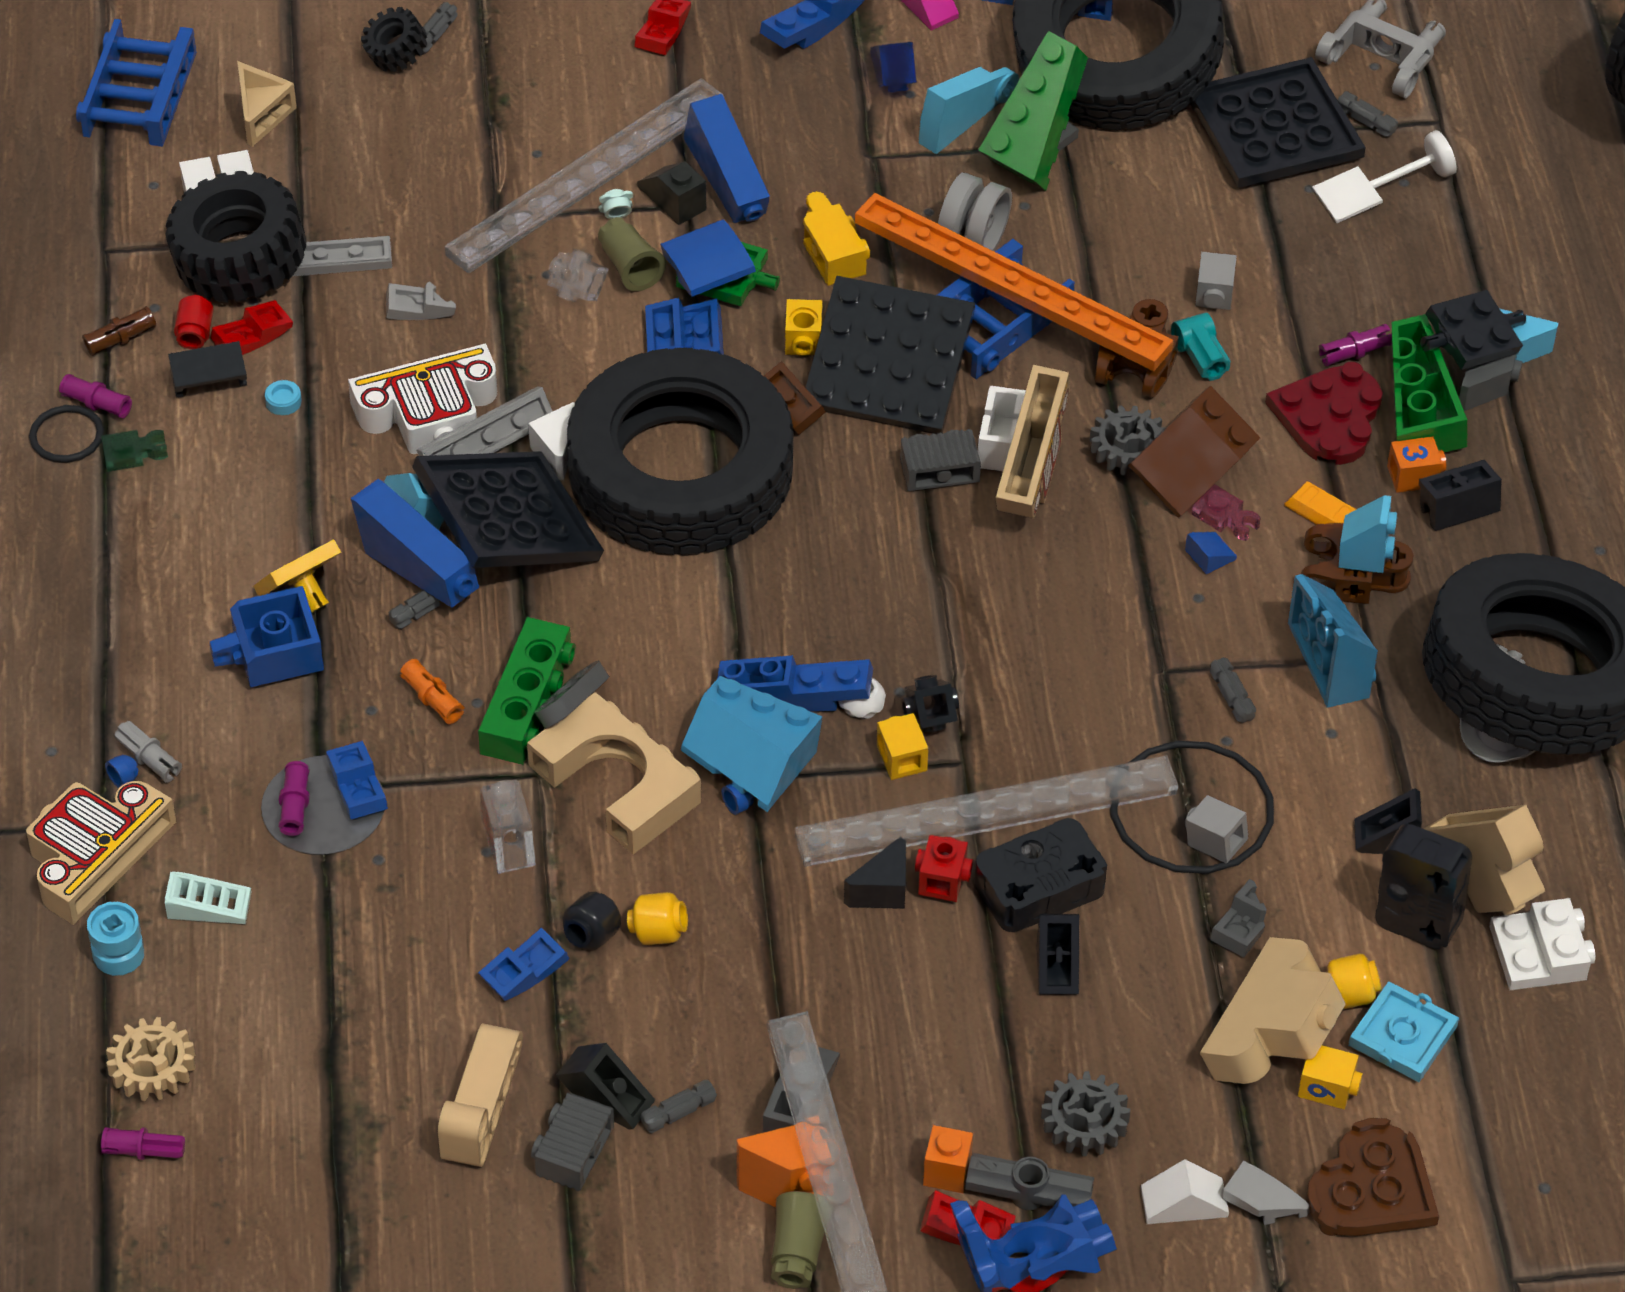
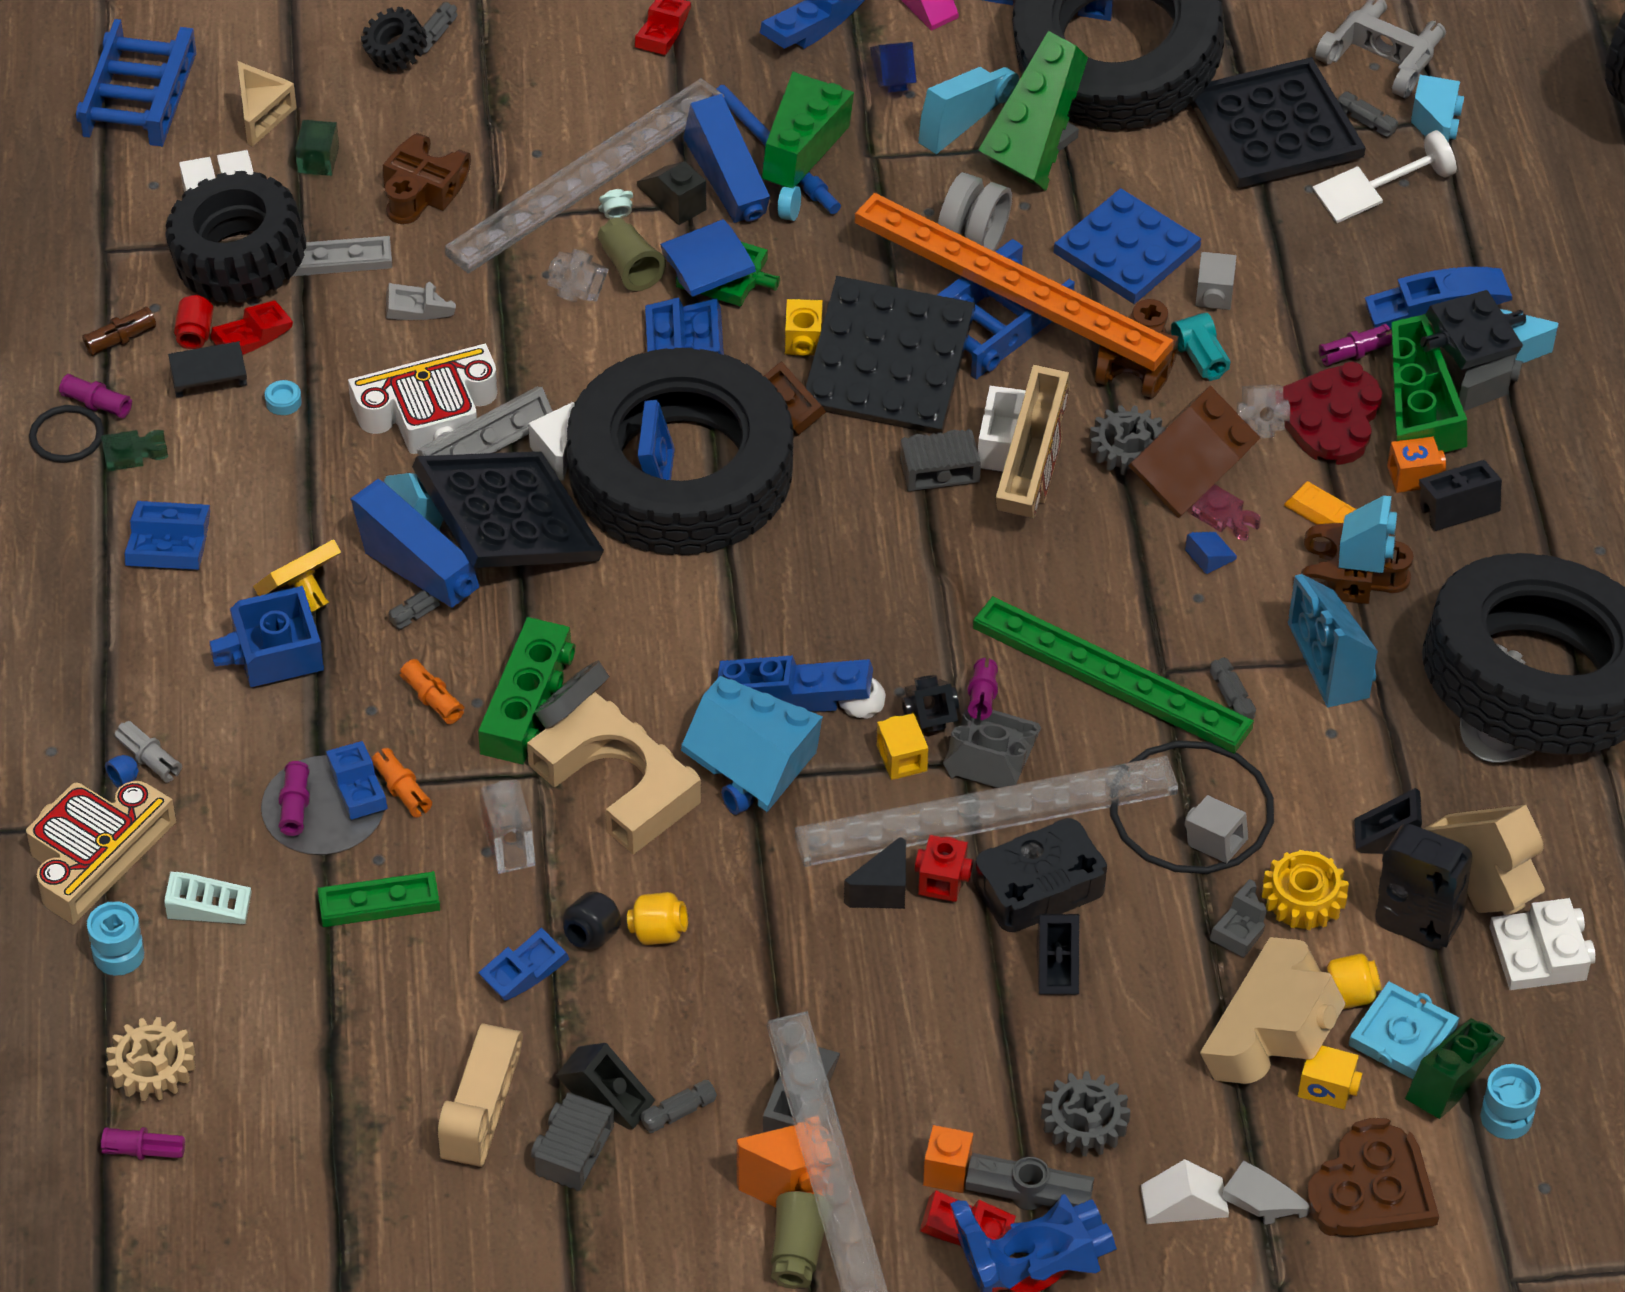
(167, 535): none -> blue slope
(317, 147): none -> clear green brick
(378, 899): none -> green tile
(401, 782): none -> orange pin
(421, 180): none -> reddish brown piece
(655, 442): none -> blue tile
(789, 203): none -> medium azure tile
(805, 128): none -> green wedge
(813, 185): none -> blue bar
(833, 240): yellow hinge -> none
(982, 688): none -> magenta pin
(991, 748): none -> dark grey slope
(1113, 674): none -> green tile
(1127, 245): none -> blue plate
(1259, 397): none -> clear brick
(1323, 893): none -> yellow gear
(1424, 289): none -> blue slope
(1436, 105): none -> medium azure slope
(1453, 1067): none -> dark green slope
(1510, 1101): none -> medium azure wheel

